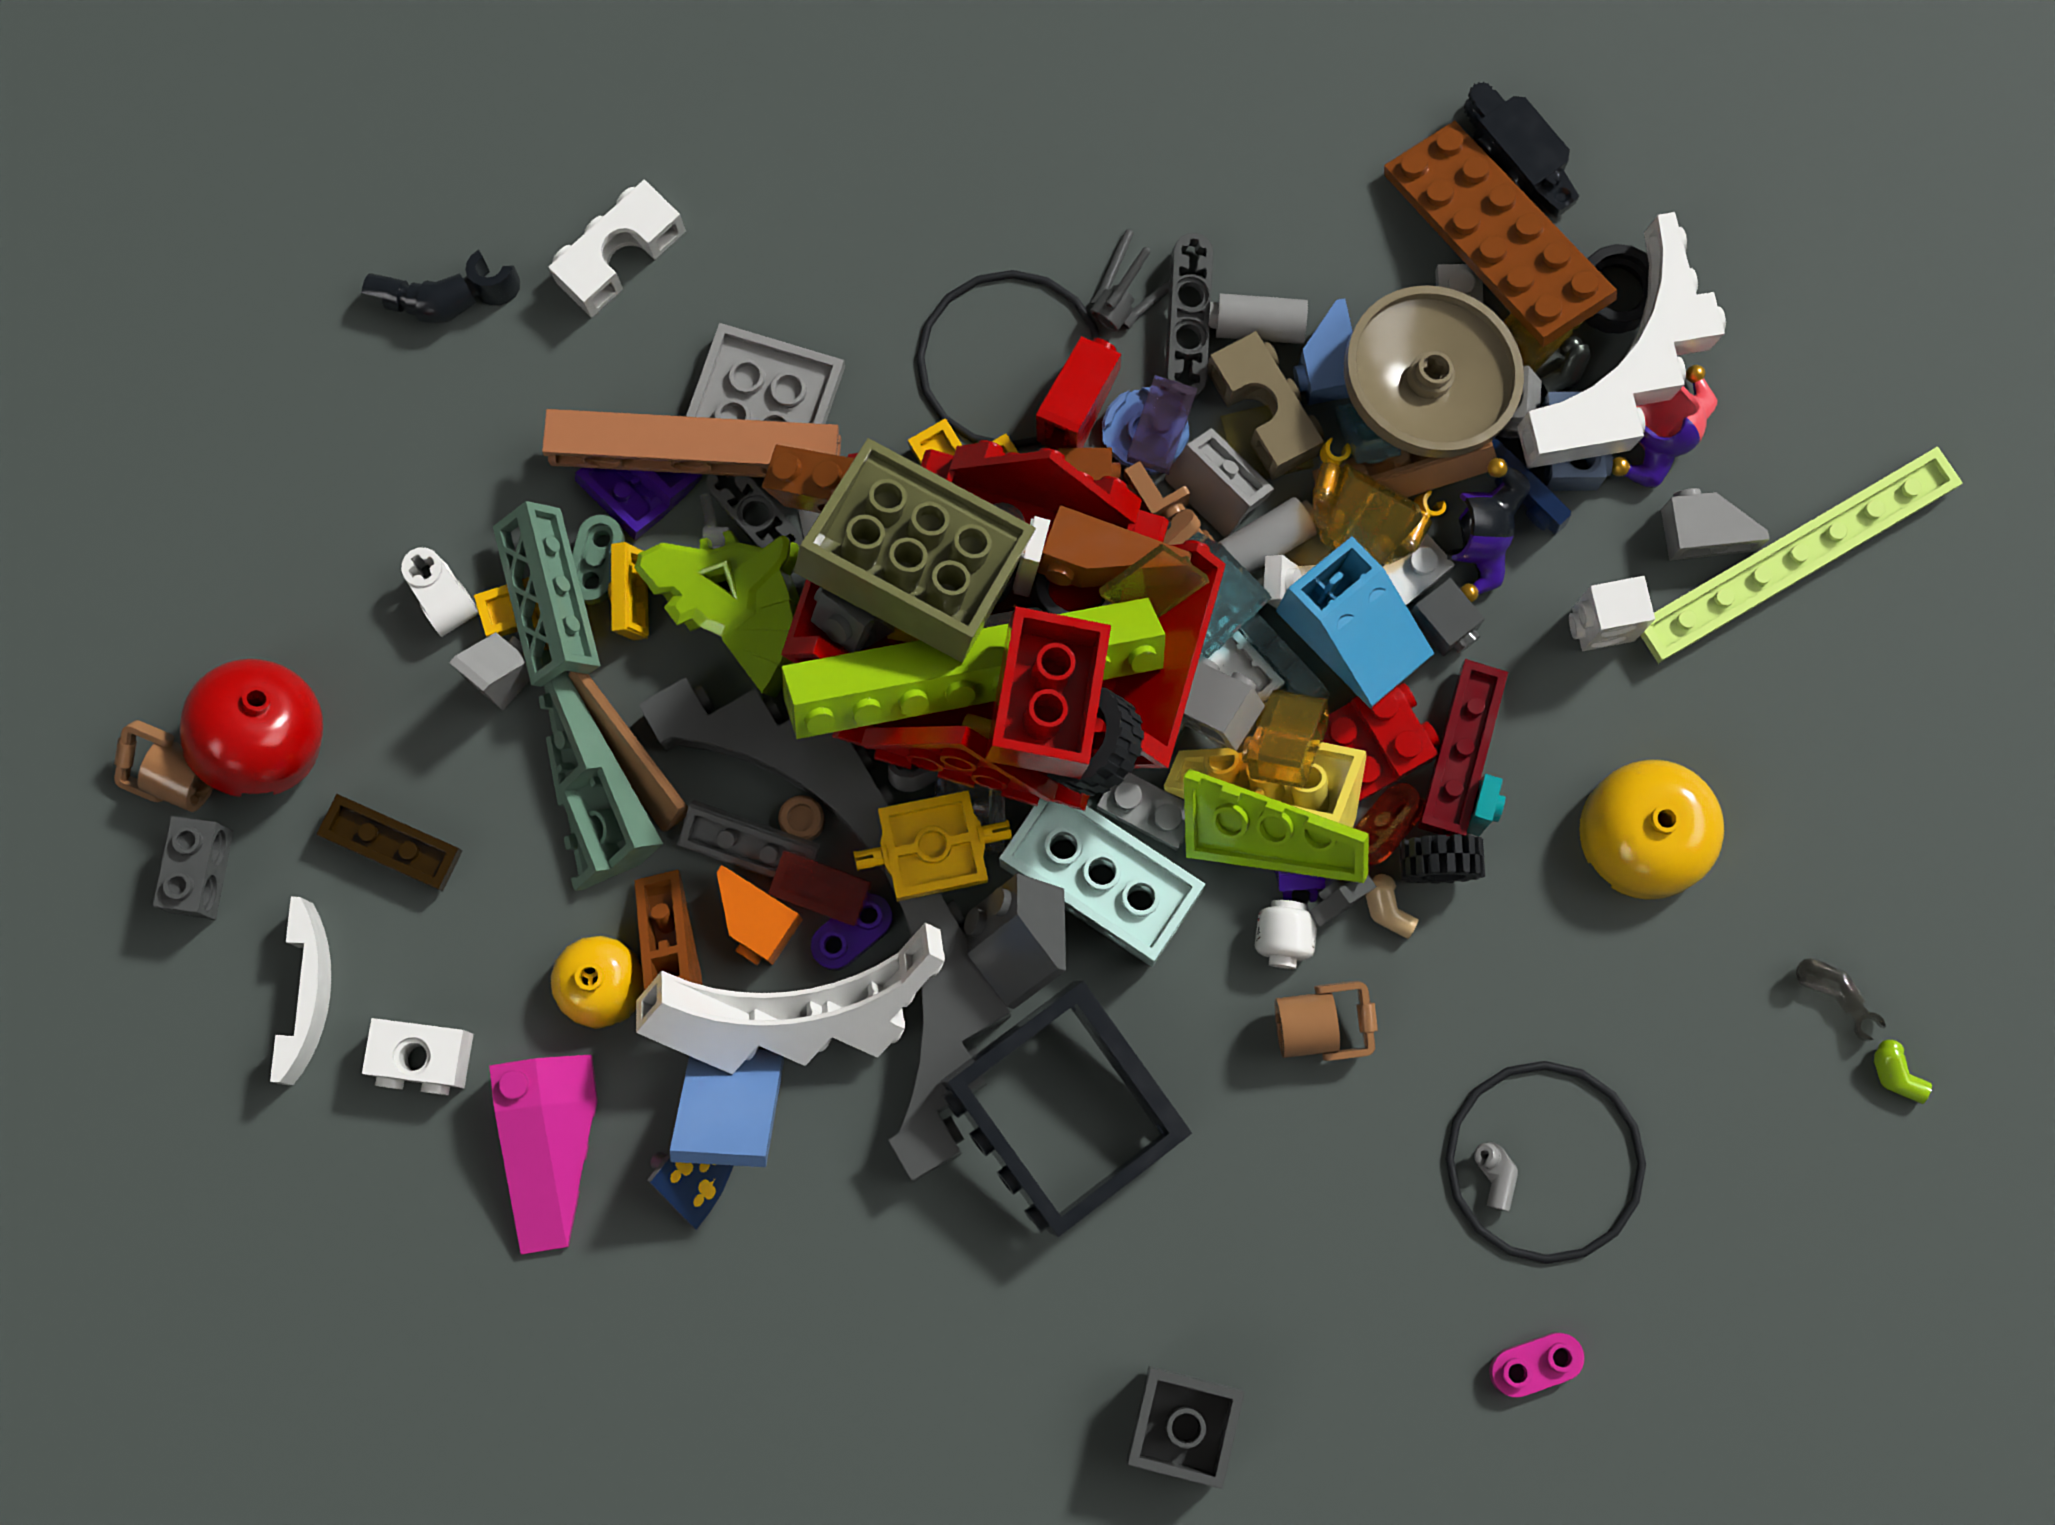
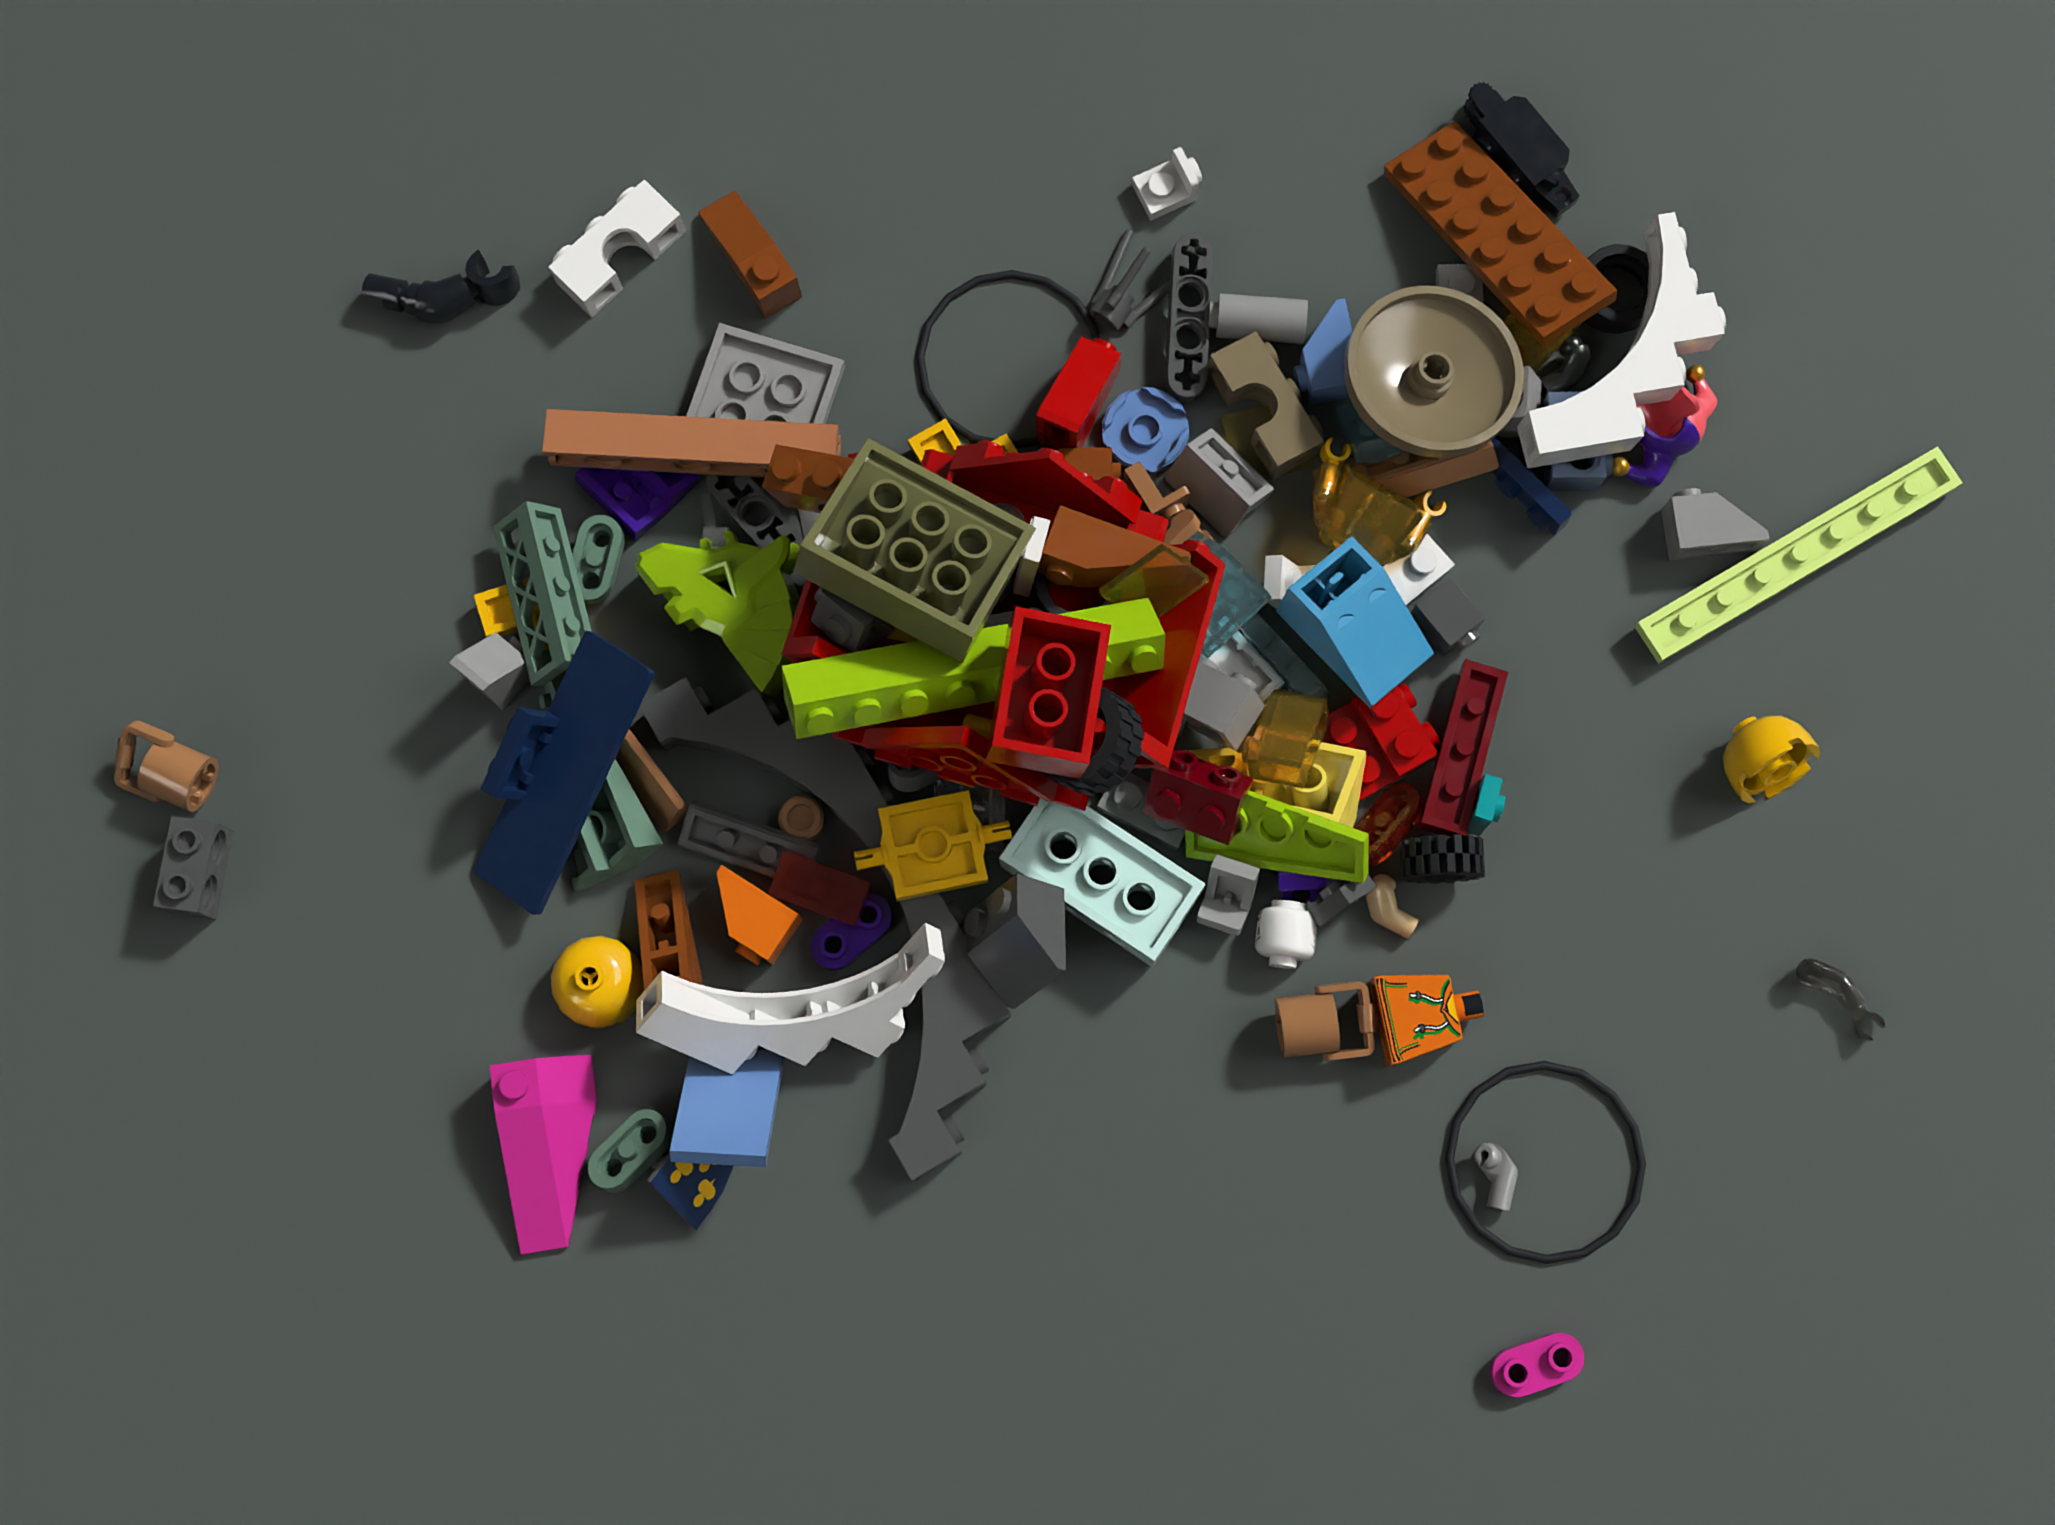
(251, 728): red cylinder -> none
(294, 1052): white slope -> none
(389, 842): dark brown plate -> none
(390, 1047): white brick -> none
(440, 595): white piece -> none
(555, 768): none -> dark blue bracket
(628, 593): yellow plate -> none
(629, 1148): none -> sand green plate
(752, 254): none -> dark orange slope
(1125, 1063): black window -> none
(1162, 424): clear purple plate -> none
(1168, 185): none -> white bracket
(1185, 1427): dark grey brick -> none
(1198, 796): none -> dark red bracket
(1228, 895): none -> light grey bracket
(1272, 534): light grey brick -> none
(1420, 1014): none -> orange torso
(1490, 527): piece -> none
(1612, 613): white brick -> none
(1652, 829): yellow cylinder -> none
(1767, 756): none -> yellow cylinder
(1894, 1072): lime arm -> none

